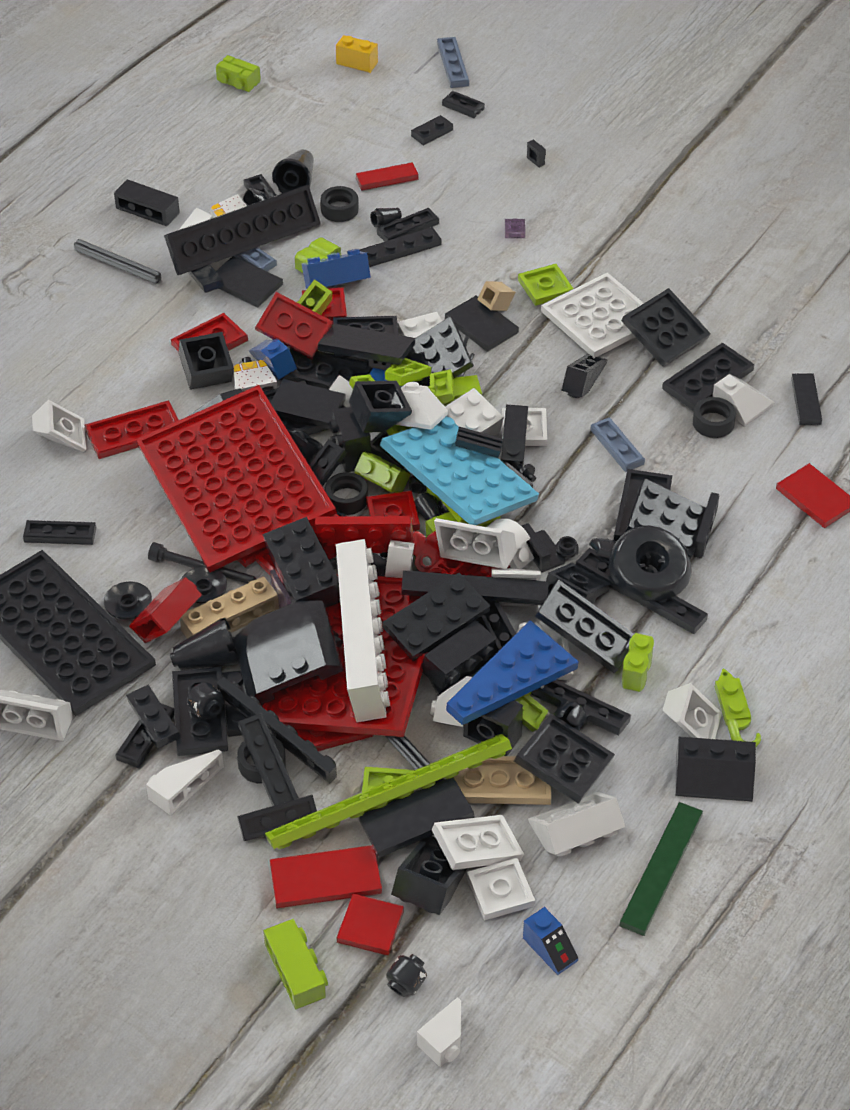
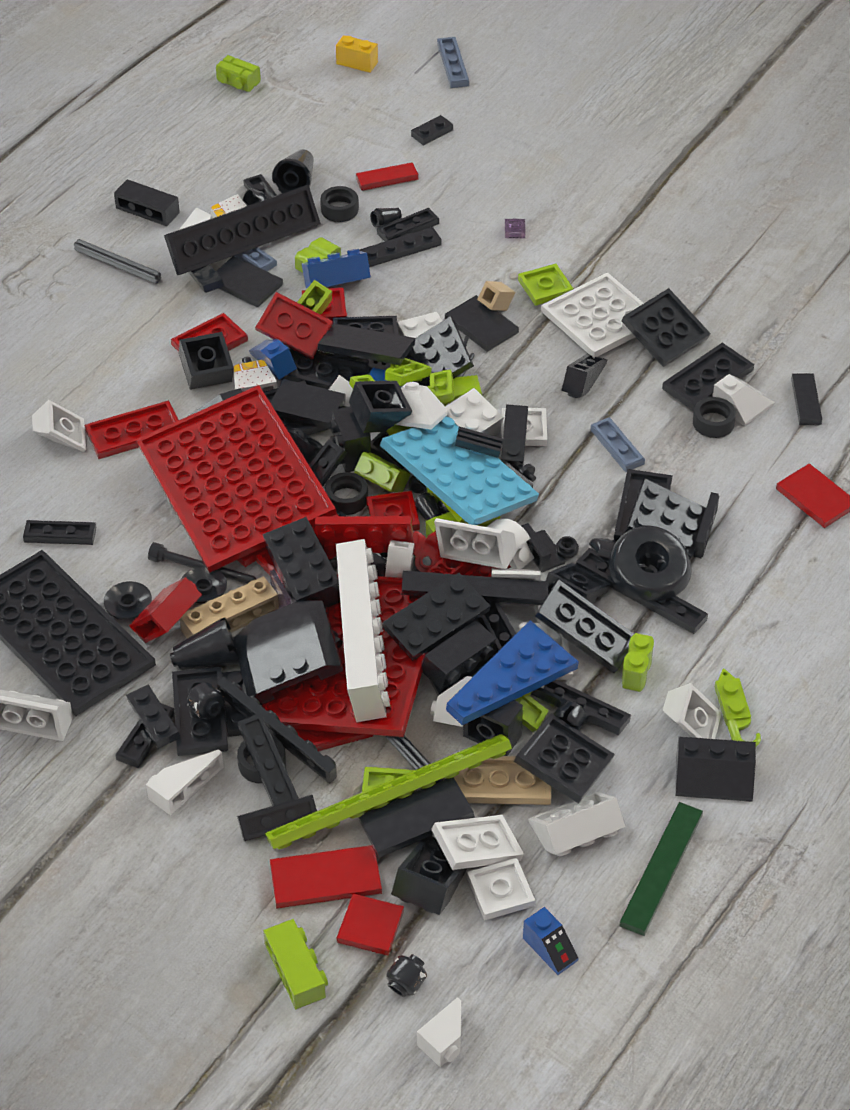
(463, 104): black tile -> none
(536, 153): black plate -> none

